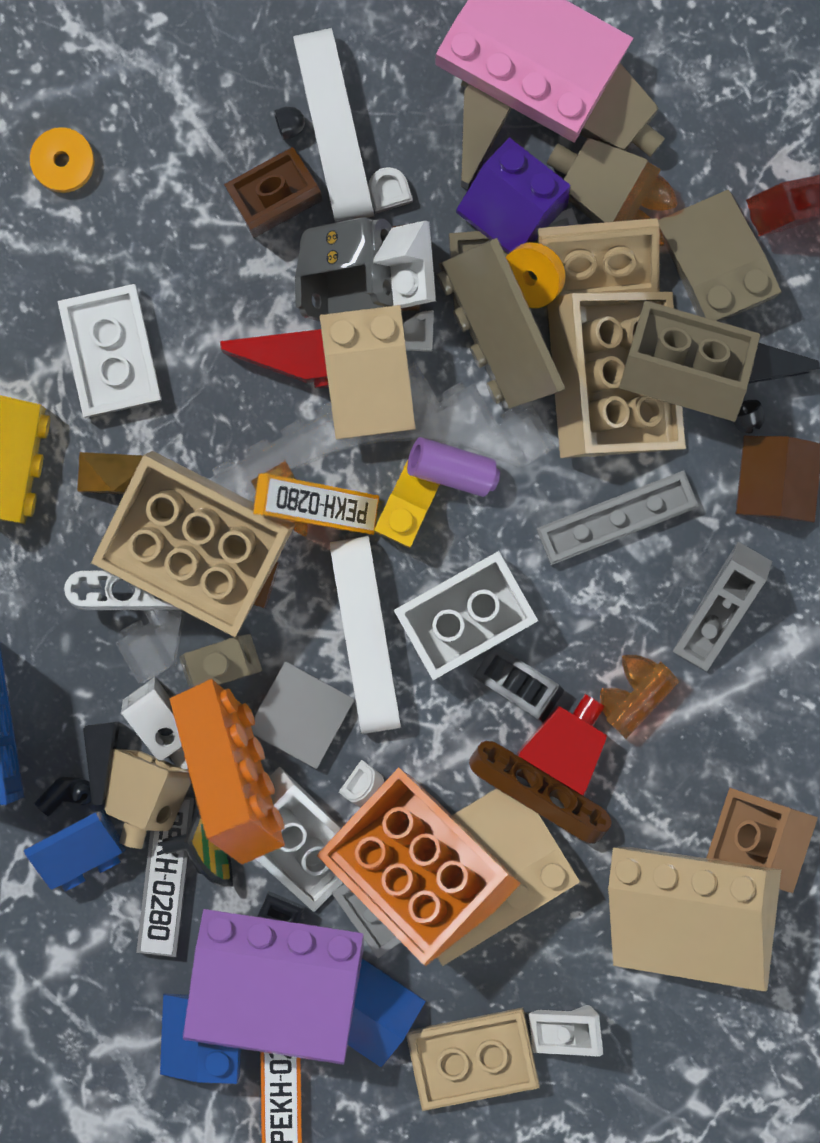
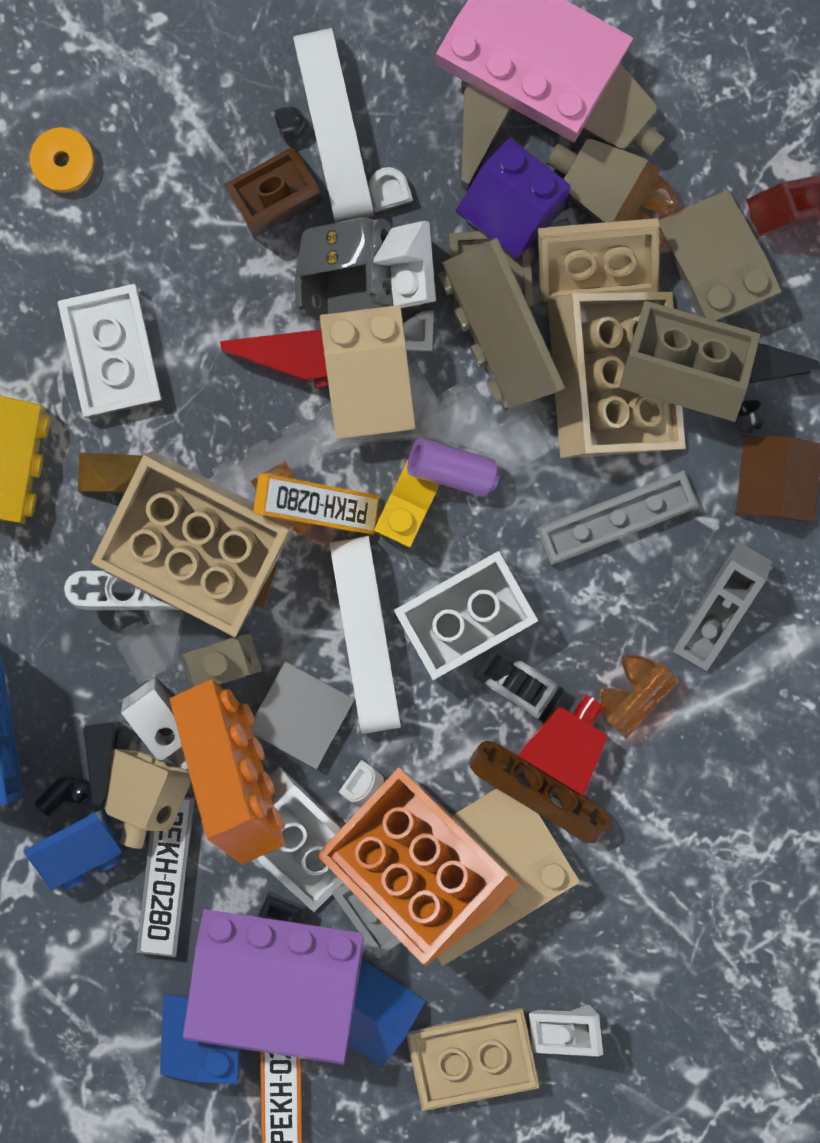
(204, 855): shield -> none
(547, 268): light orange piece -> none
(693, 916): tan slope -> none
(762, 835): medium nougat slope -> none

